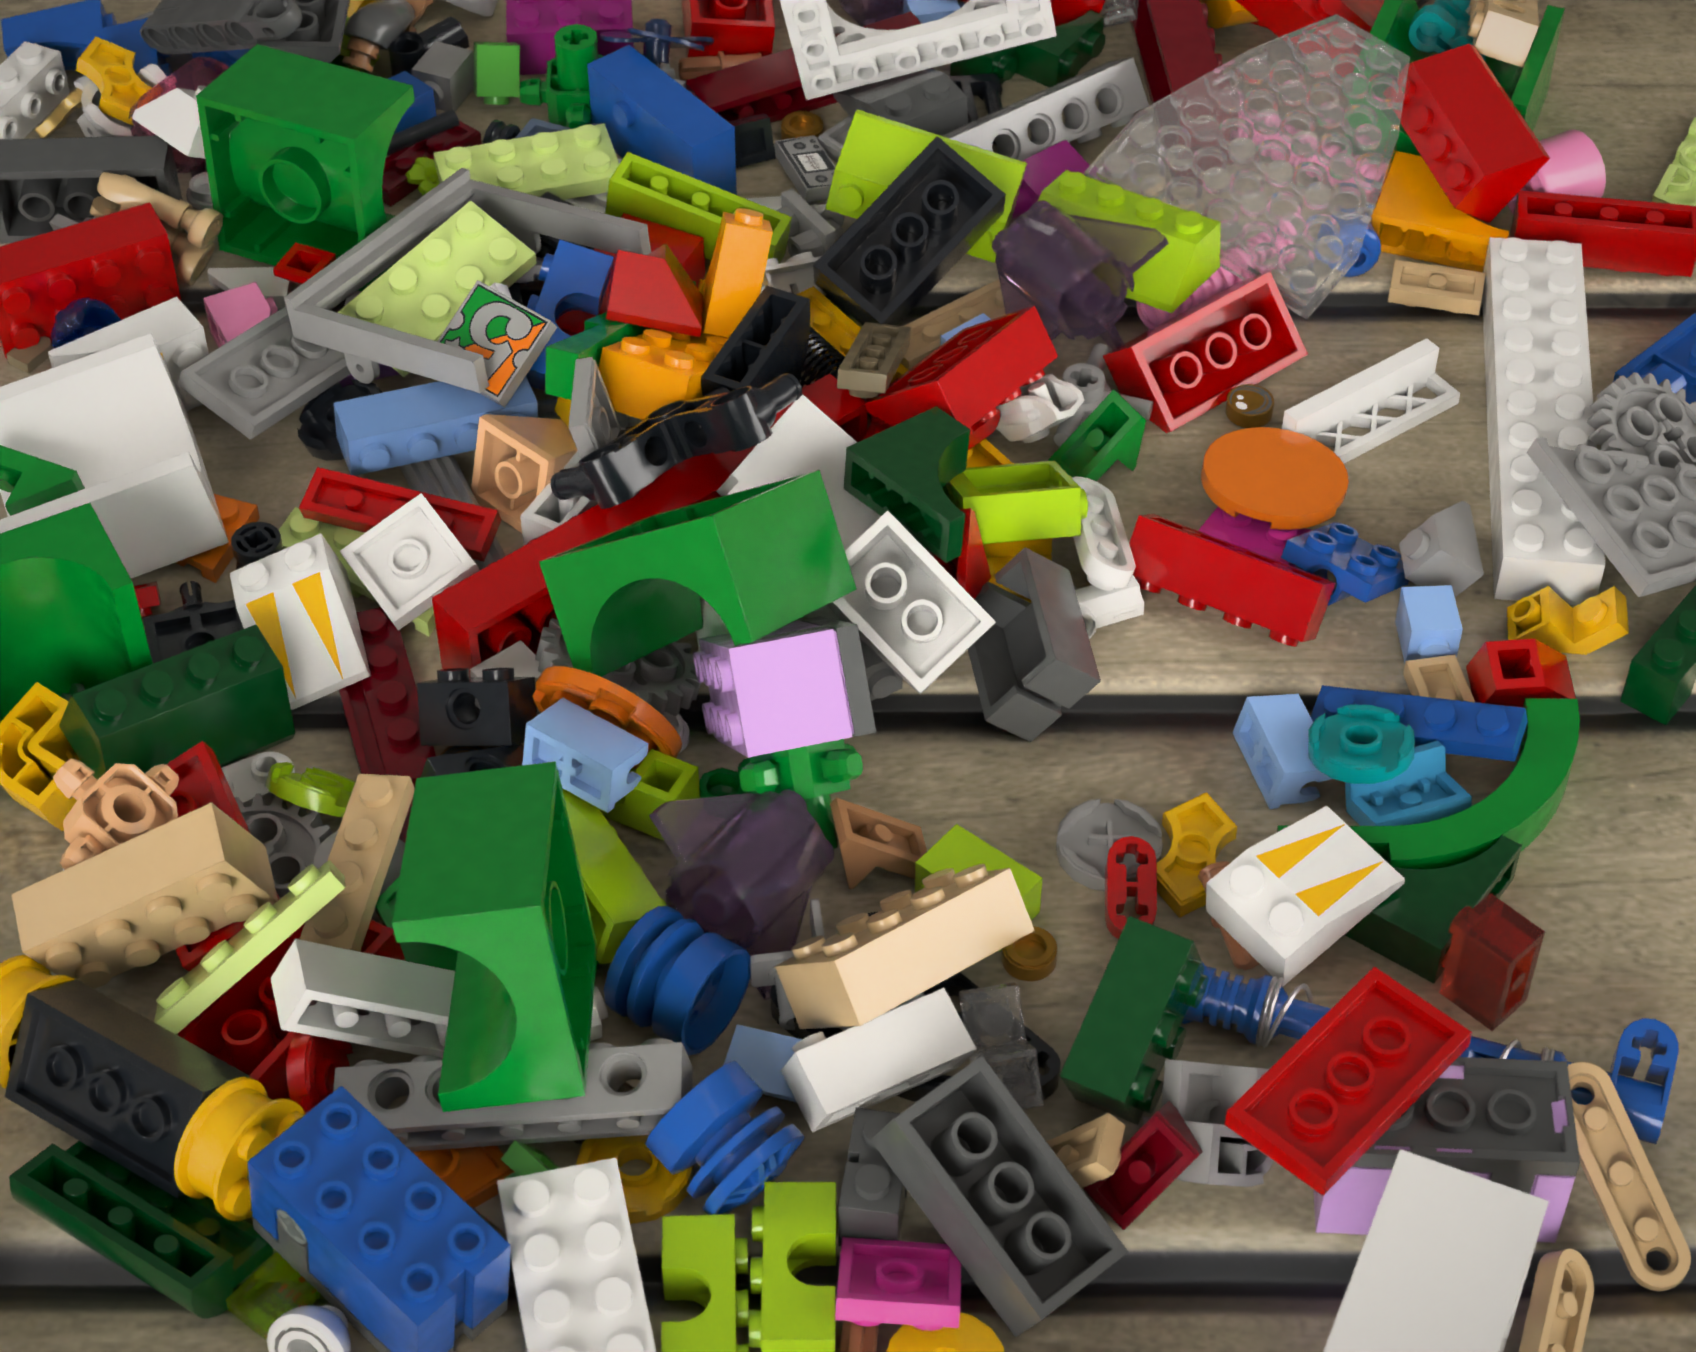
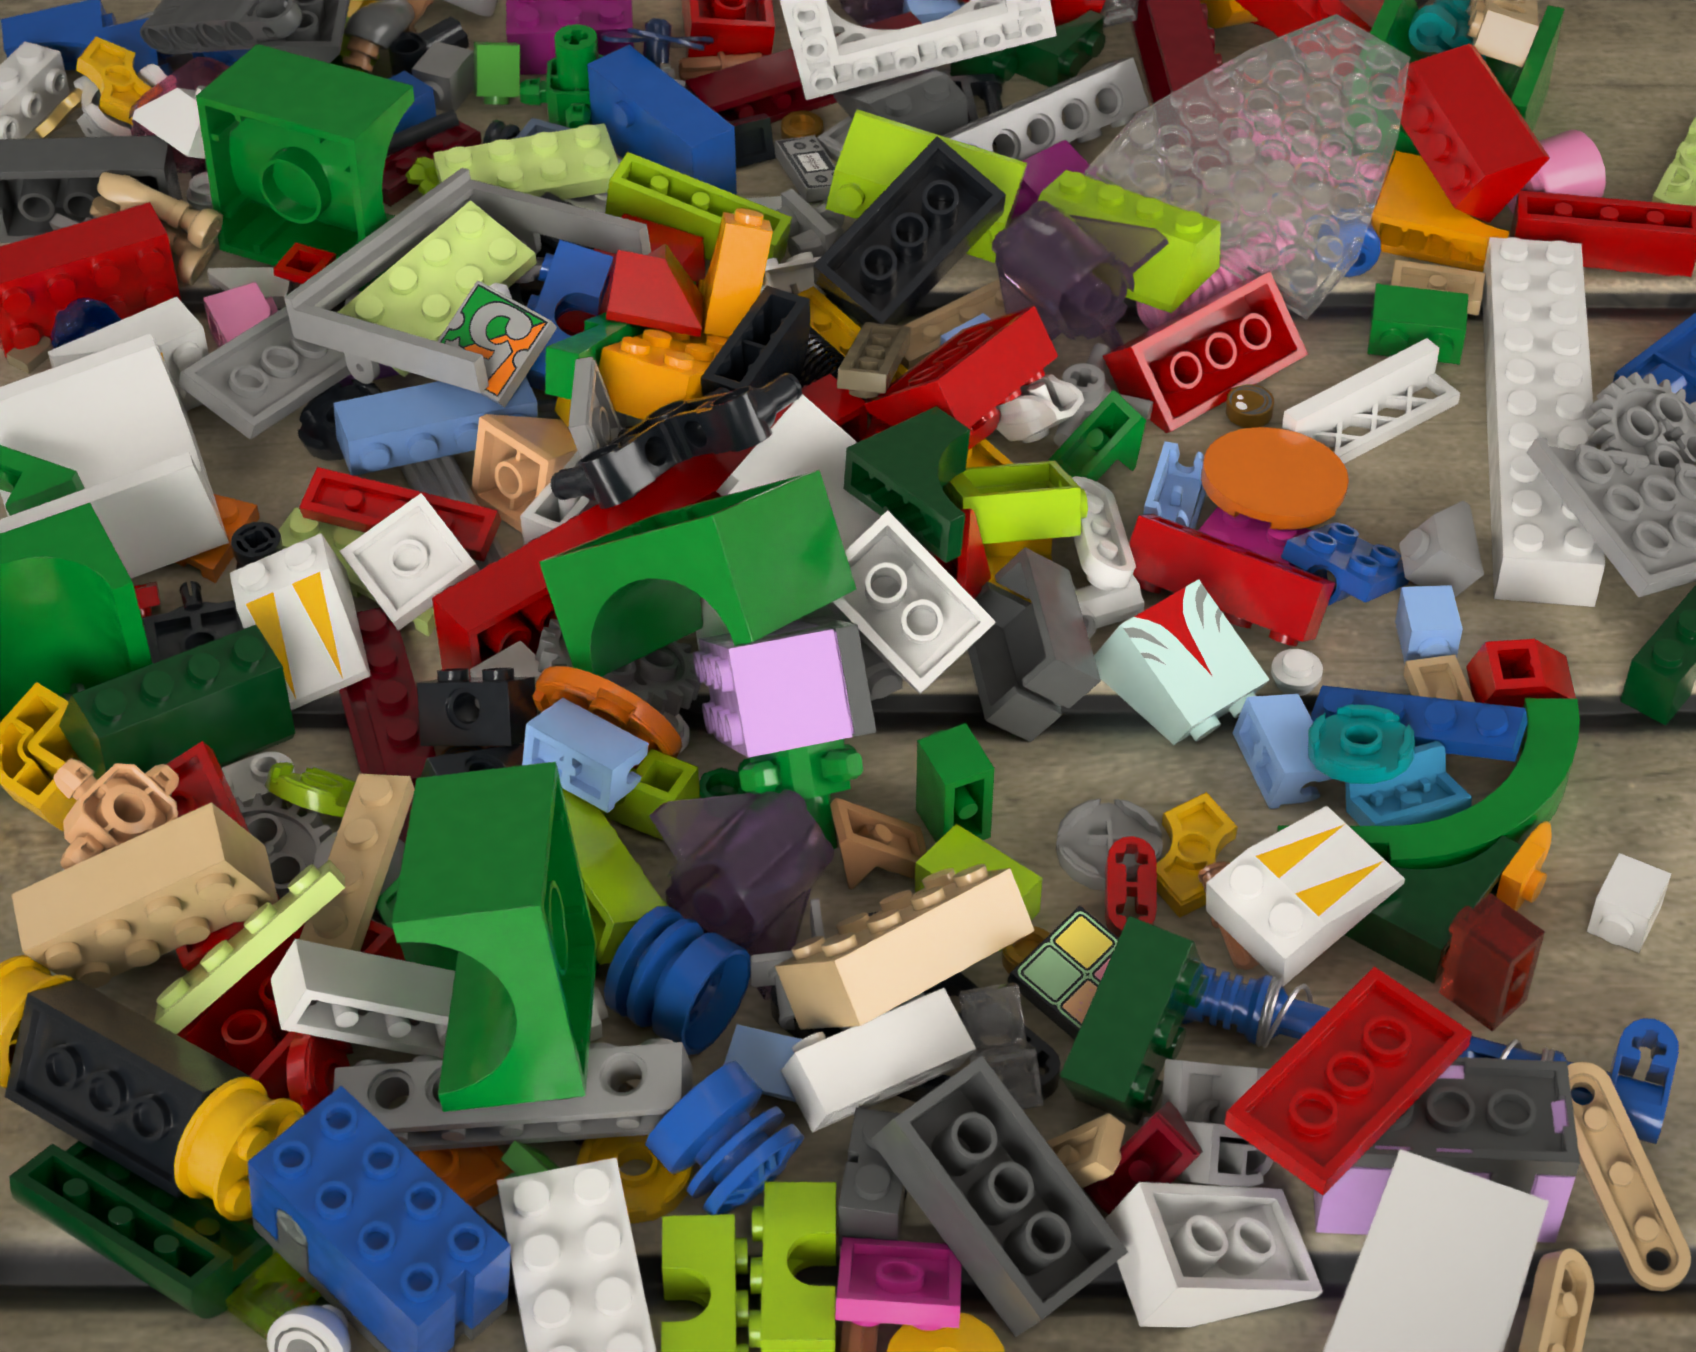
(954, 783): none -> green brick
(1066, 969): none -> tile
(1176, 489): none -> light blue hinge
(1181, 665): none -> light aqua slope
(1209, 1253): none -> white slope
(1296, 671): none -> white plate
(1410, 315): none -> green brick
(1522, 876): none -> light orange plate
(1569, 629): yellow slope -> none
(1628, 902): none -> white brick

